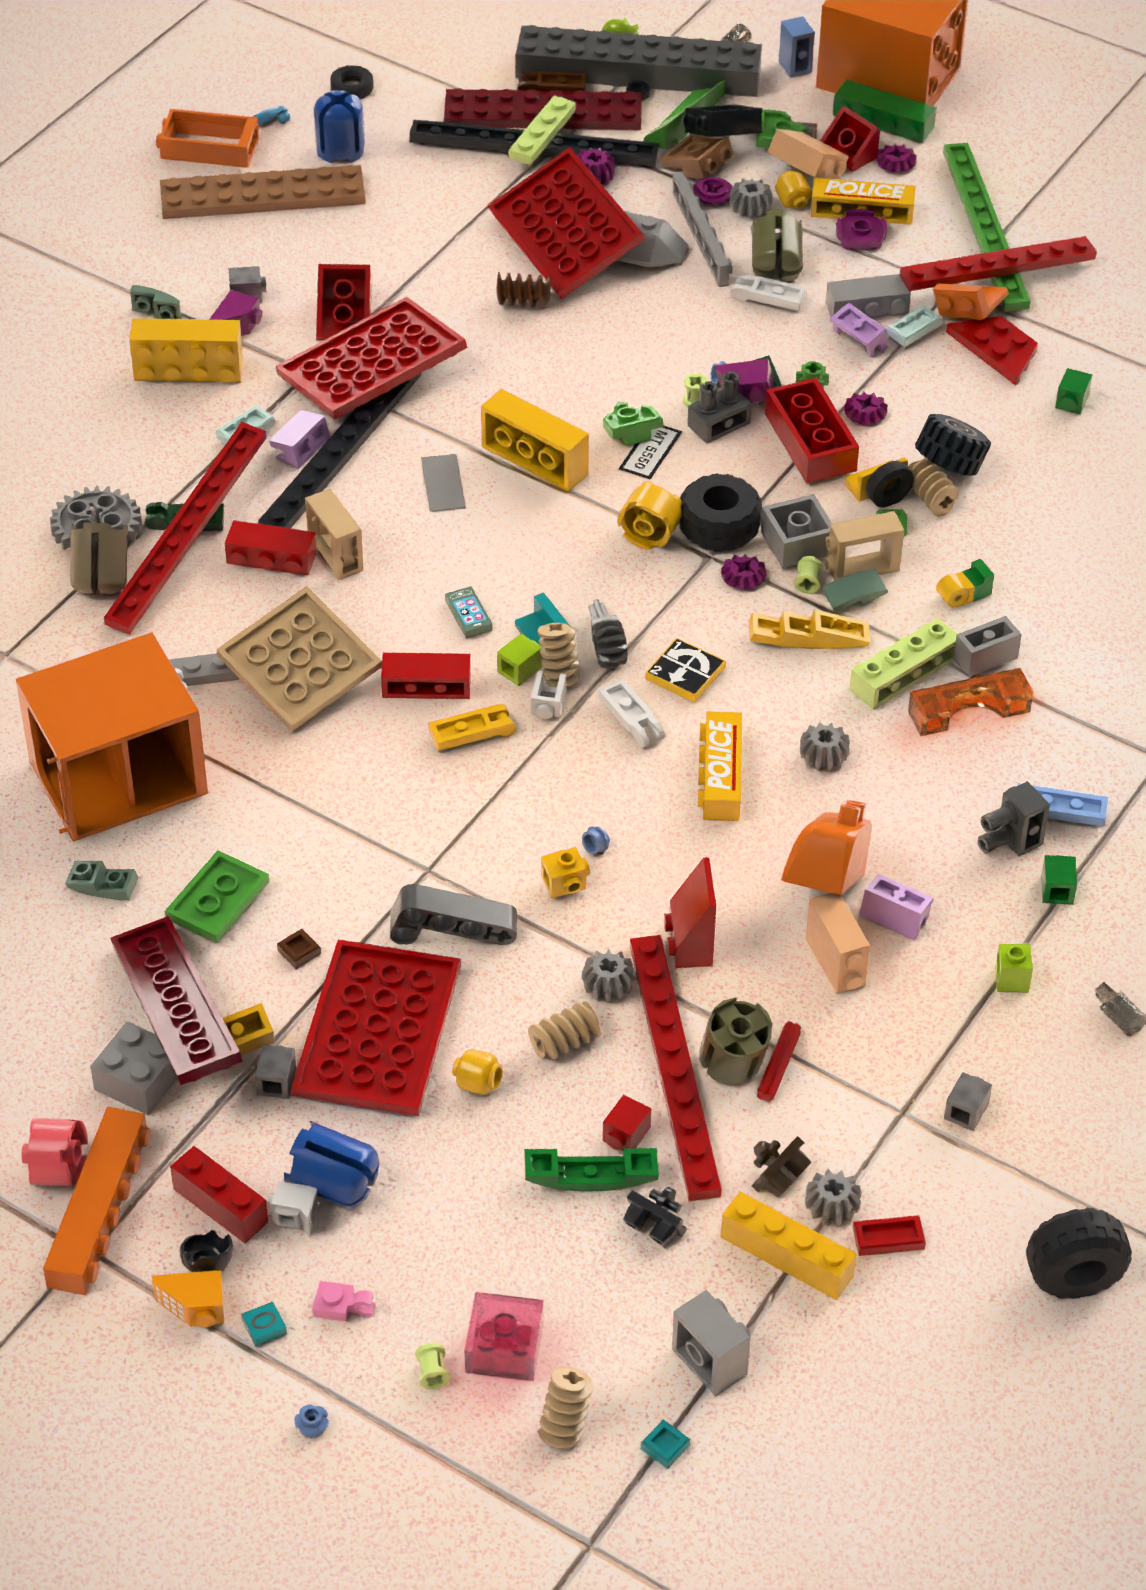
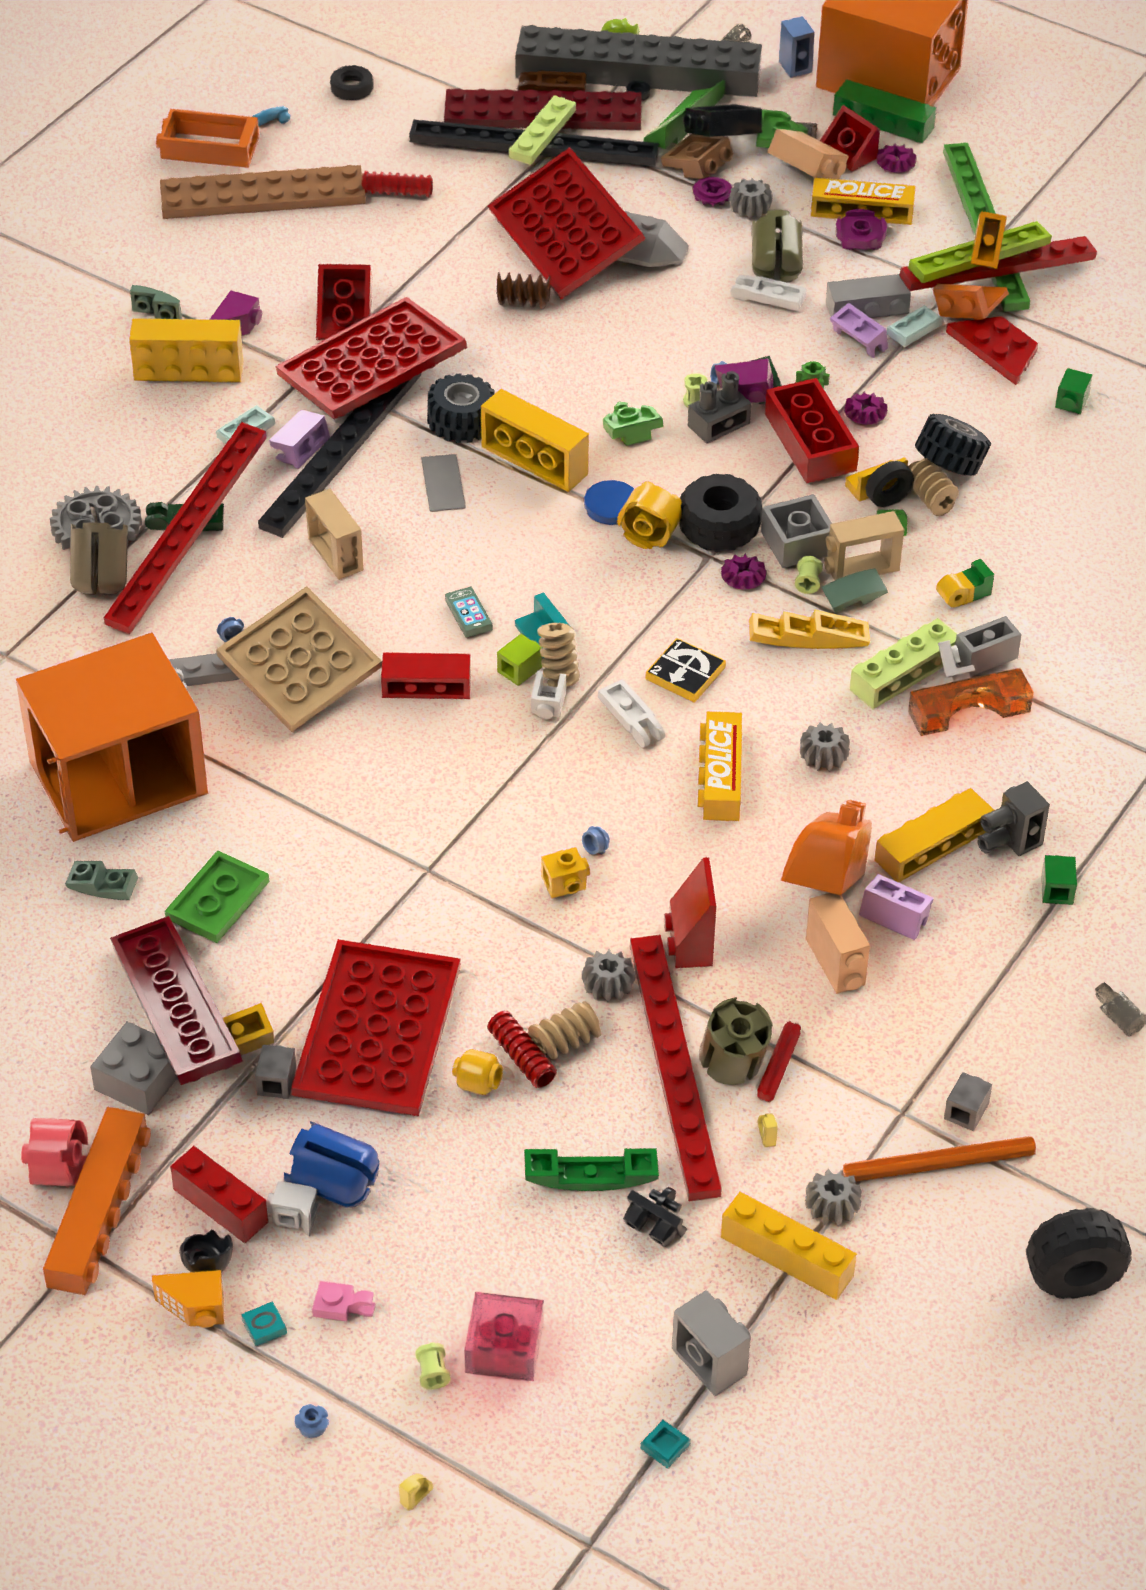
(229, 628): none -> medium blue plate
(247, 281): flat silver brick -> none
(270, 547): red brick -> none
(298, 948): reddish brown tile -> none
(339, 126): blue cylinder -> none
(397, 184): none -> red piece
(414, 1490): none -> light yellow tile
(450, 913): dark grey beam -> none
(456, 407): none -> black wheel
(471, 727): yellow plate -> none
(521, 1049): none -> red piece
(565, 1407): tan piece -> none
(599, 163): magenta gear -> none
(606, 500): none -> blue tile
(607, 636): dark grey gear -> none
(626, 1124): red brick -> none
(648, 455): sticker -> none
(701, 230): light grey plate -> none
(768, 1129): none -> light yellow tile
(772, 1178): dark brown hips -> none
(792, 189): yellow head -> none
(889, 1235): red tile -> none
(932, 835): none -> yellow brick
(940, 1158): none -> orange axle
(951, 656): none -> white bracket
(959, 257): none -> lime plate
(988, 239): none -> light orange slope
(1013, 968): lime brick -> none
(1075, 806): light blue plate -> none

